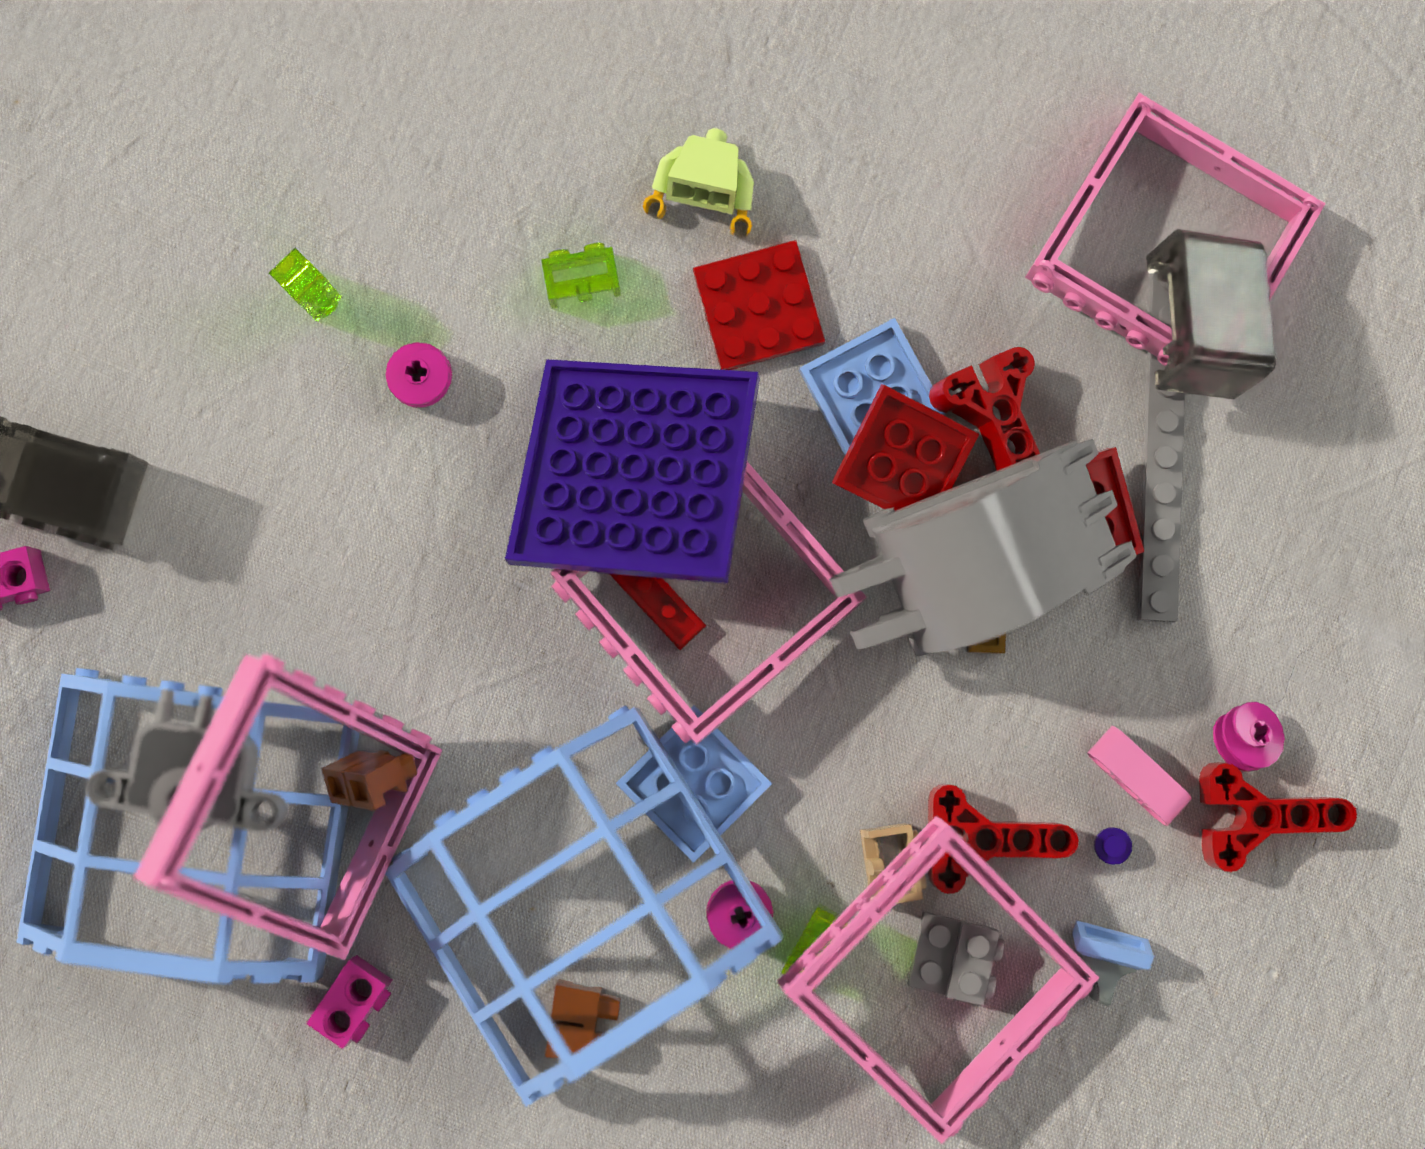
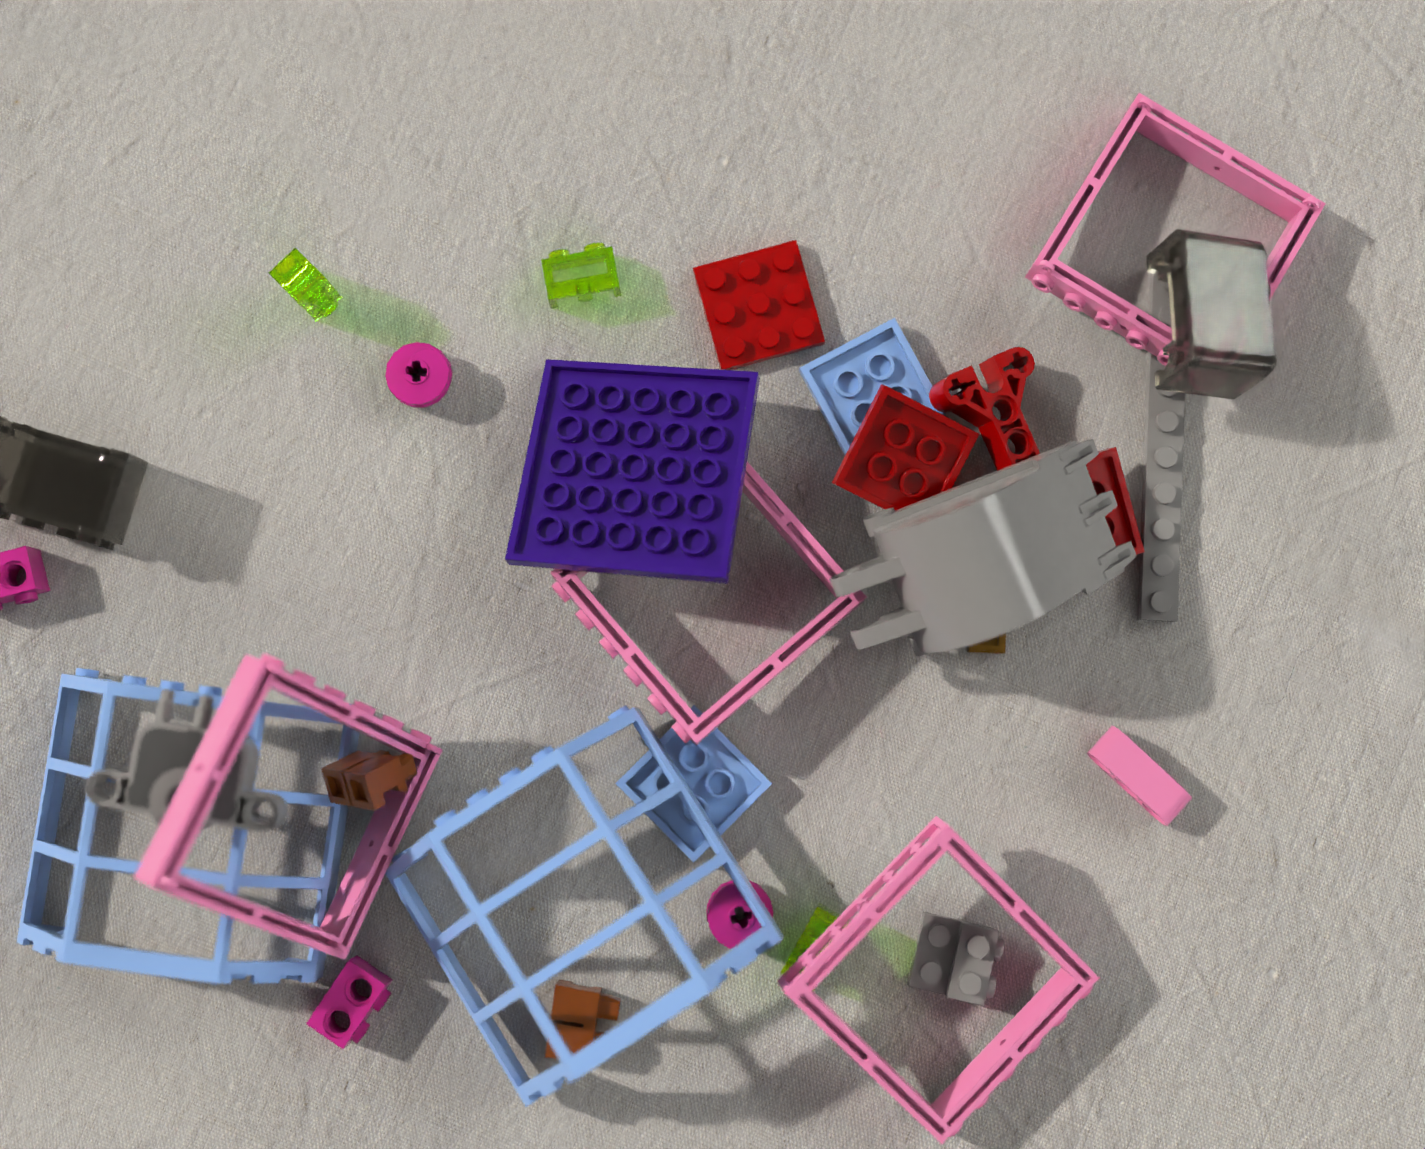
(663, 607): red tile -> none
(705, 176): yellowish green torso -> none
(881, 847): tan window -> none
(972, 821): red beam -> none
(1110, 956): light blue piece -> none
(1113, 846): dark purple plate -> none
(1244, 833): red beam -> none
(1249, 736): dark pink piece -> none

